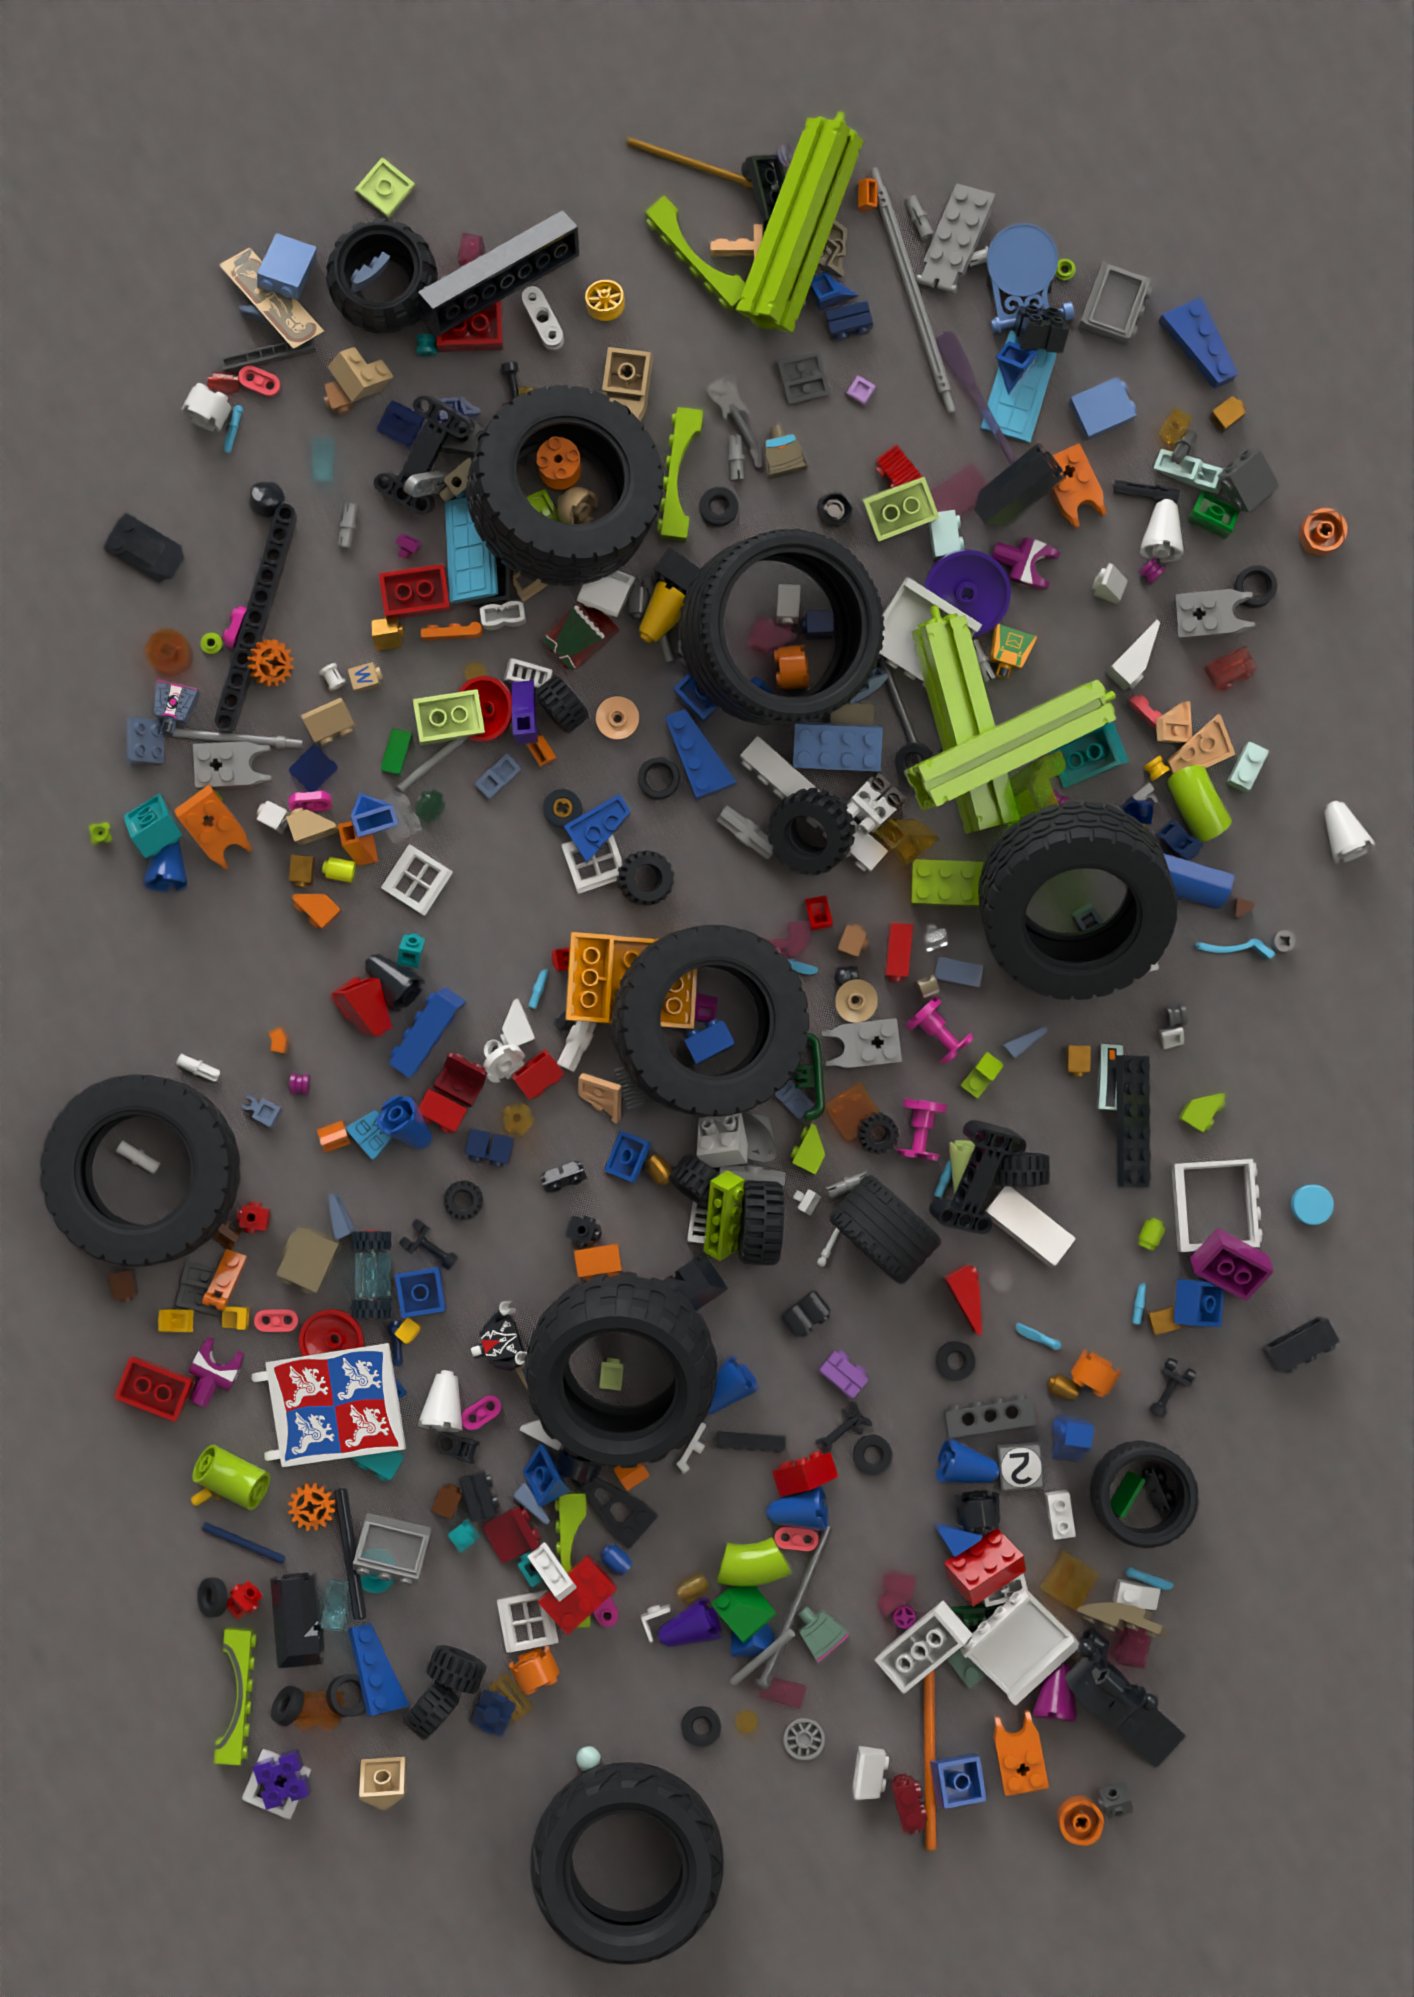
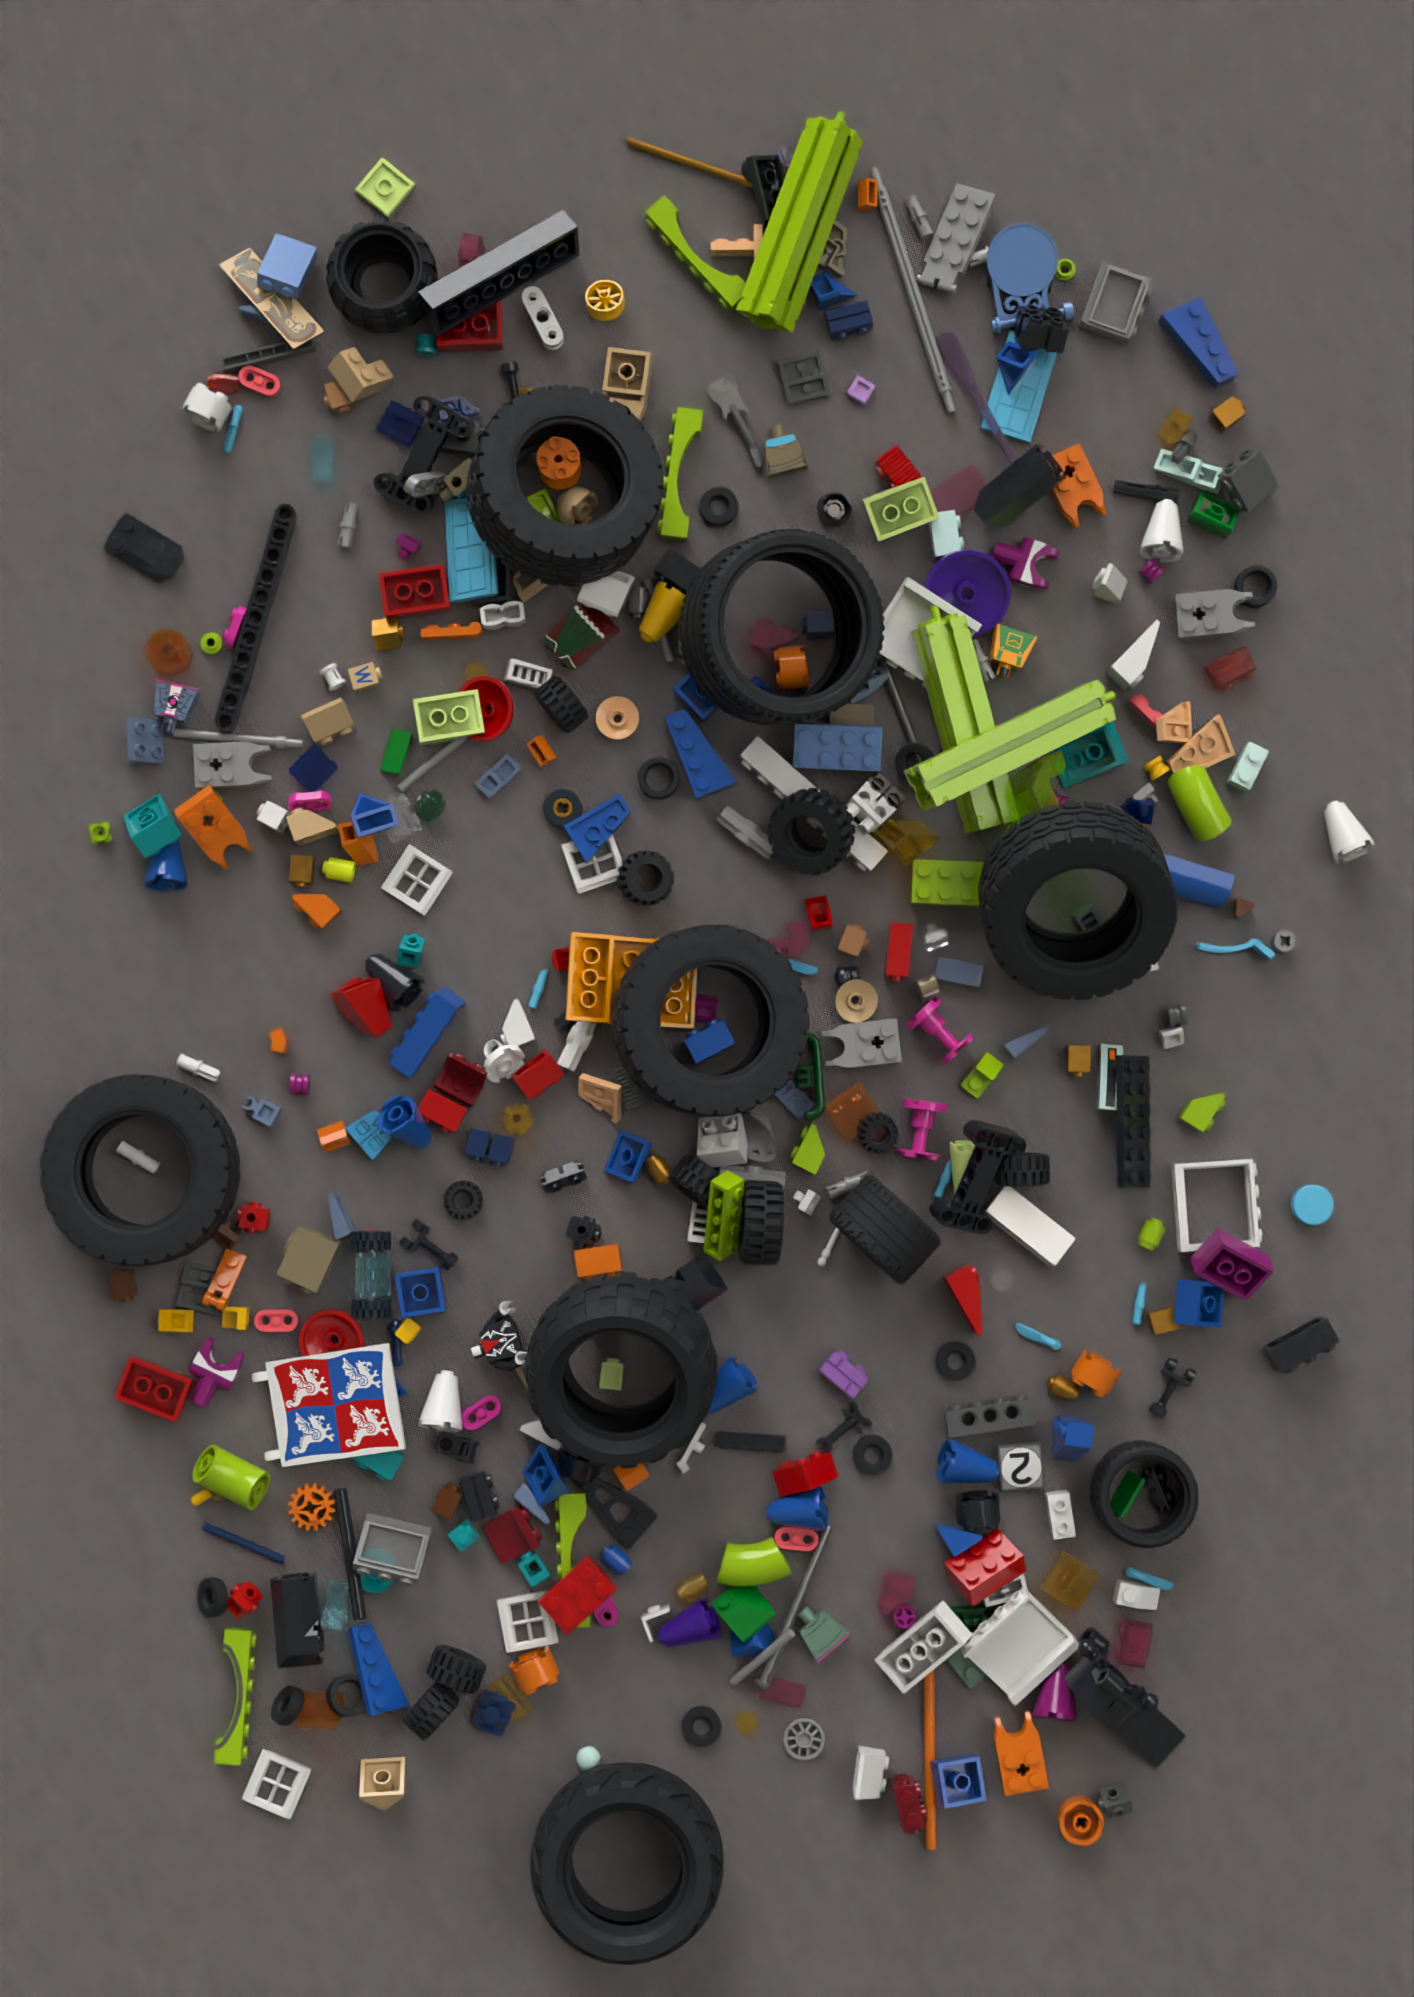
(265, 498): black hair -> none
(276, 654): orange gear -> none
(289, 1766): dark purple brick -> none
(369, 274): sand blue slope -> none
(524, 712): dark purple slope -> none
(552, 1571): white plate -> none
(736, 458): light grey pin -> none
(788, 604): white slope -> none
(806, 1314): black brick -> none
(1102, 408): medium blue brick -> none
(1121, 1615): dark tan slope -> none
(1179, 841): dark blue brick -> none
(1330, 522): orange brick -> none

